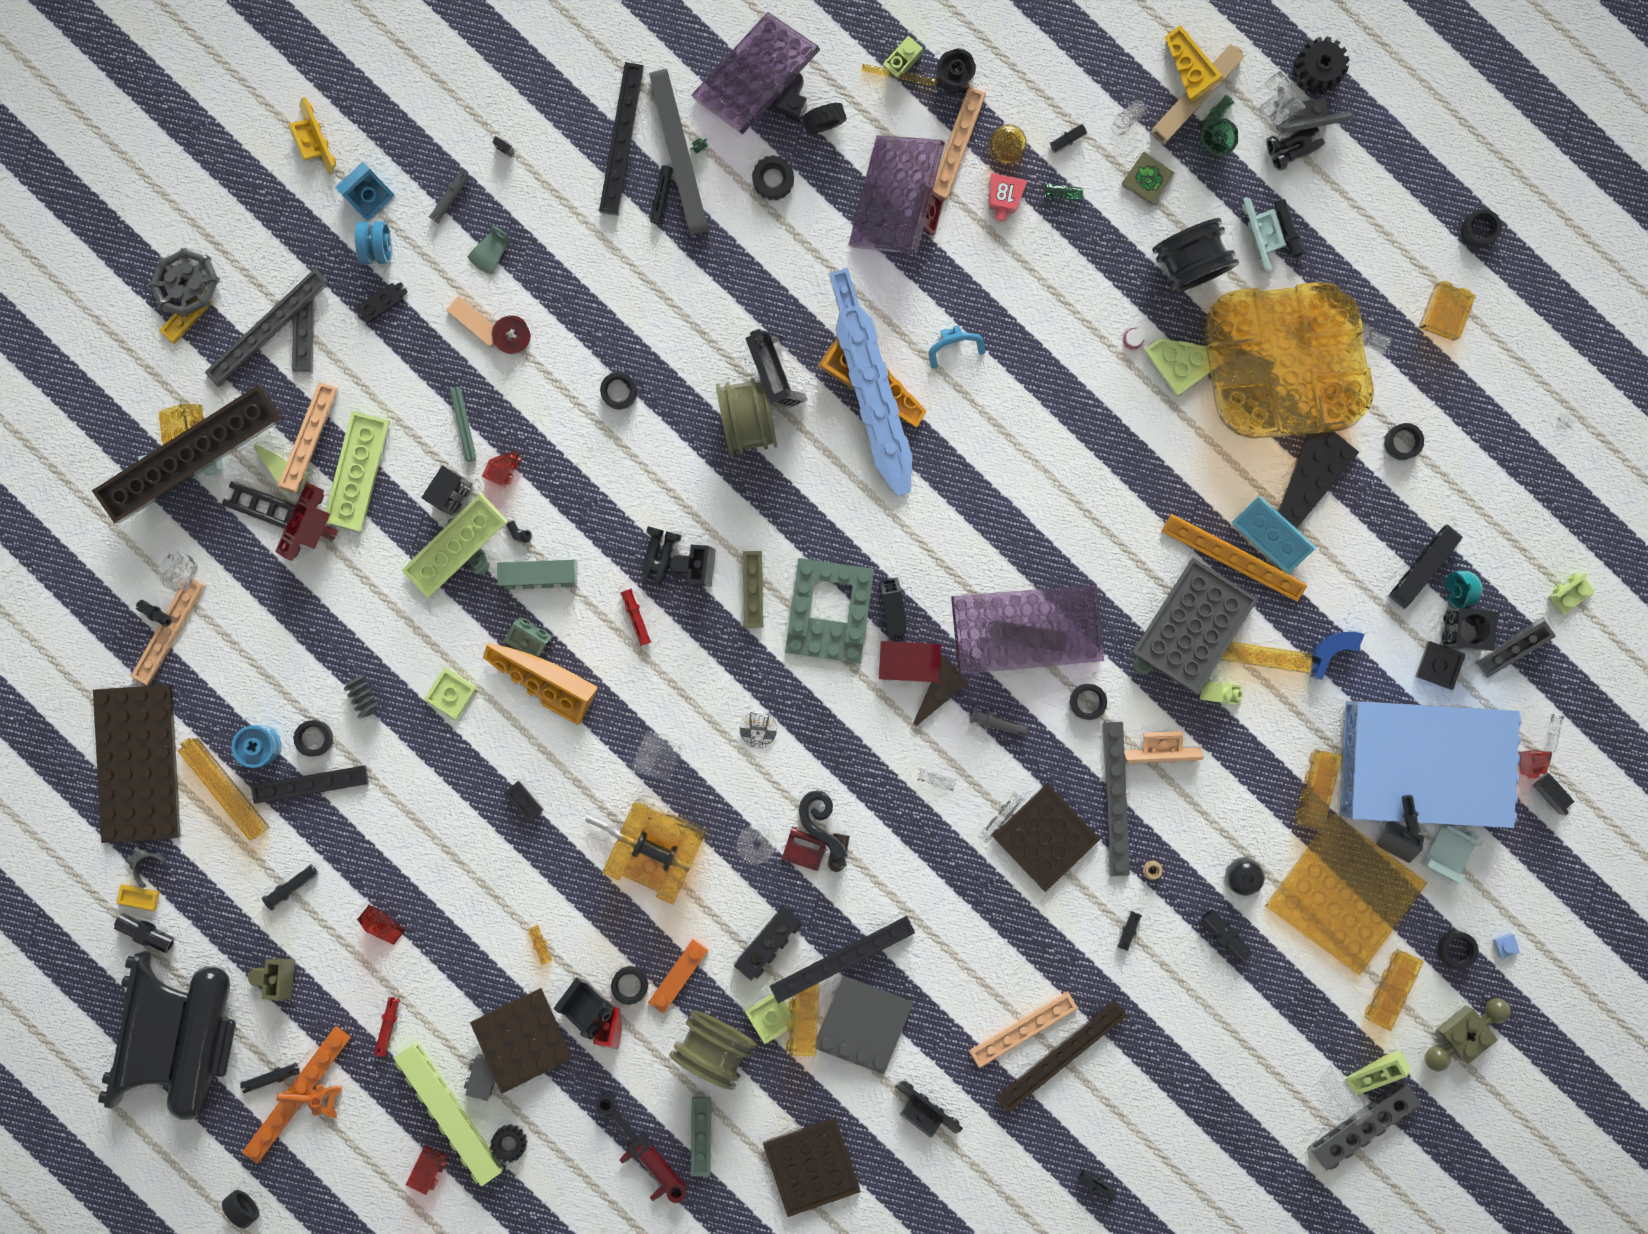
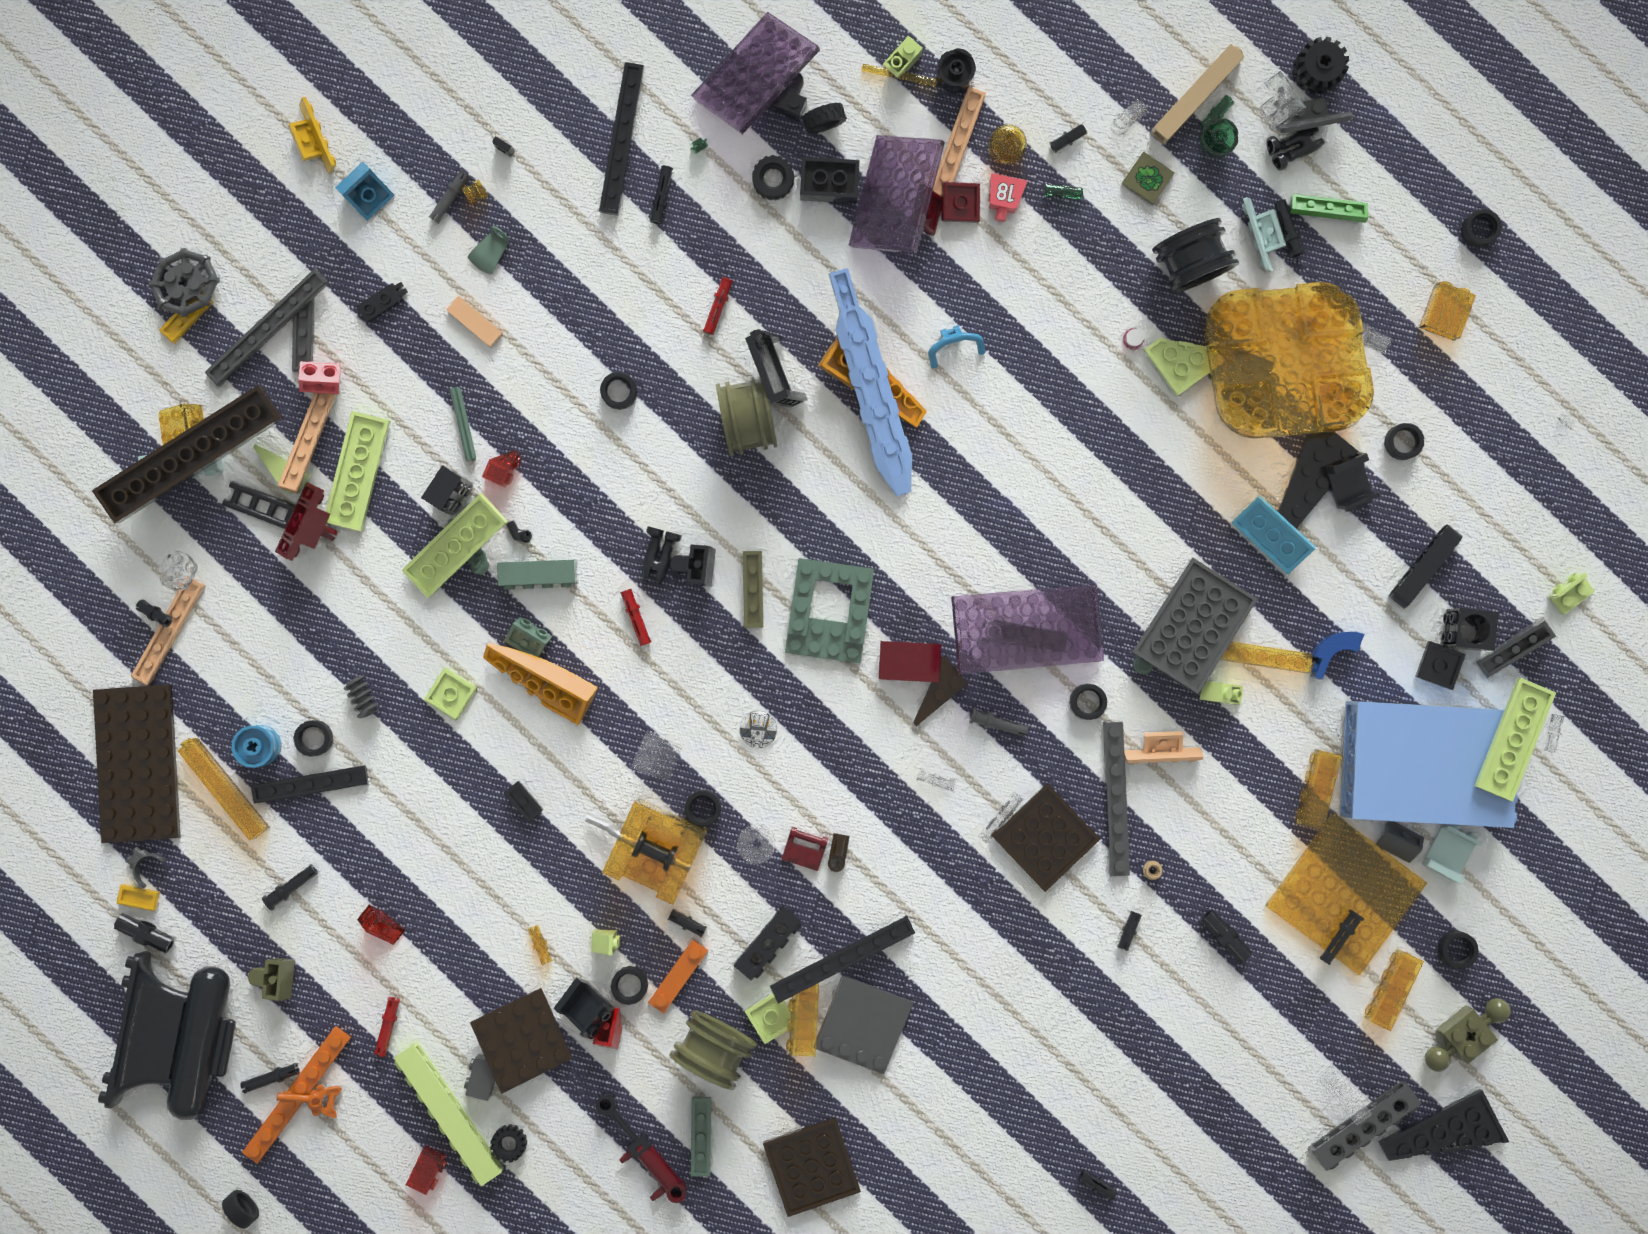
(319, 377): none -> coral brick
(373, 242): dark azure wheel -> none
(470, 193): none -> clear yellow wheel
(520, 329): dark red plate -> none
(605, 941): none -> yellowish green slope
(678, 152): dark grey beam -> none
(687, 923): none -> black pin
(702, 822): none -> black tyre
(726, 285): none -> red pin
(829, 180): none -> black brick
(835, 846): black plant -> none
(893, 607): black slope -> none
(923, 1113): black bracket -> none
(960, 202): none -> dark red plate
(1023, 1029): light nougat tile -> none
(1061, 1056): dark brown plate -> none
(1193, 65): yellow wing -> none
(1234, 557): light orange tile -> none
(1244, 876): black cylinder -> none
(1329, 208): none -> bright green plate
(1346, 927): none -> black pin
(1350, 482): none -> black panel
(1379, 1073): yellowish green slope -> none
(1410, 814): black axle -> none
(1453, 1128): none -> black wing
(1464, 589): teal cylinder -> none
(1506, 945): light blue plate -> none
(1515, 739): none -> yellowish green plate
(1534, 762): clear red slope -> none
(1553, 793): black panel -> none

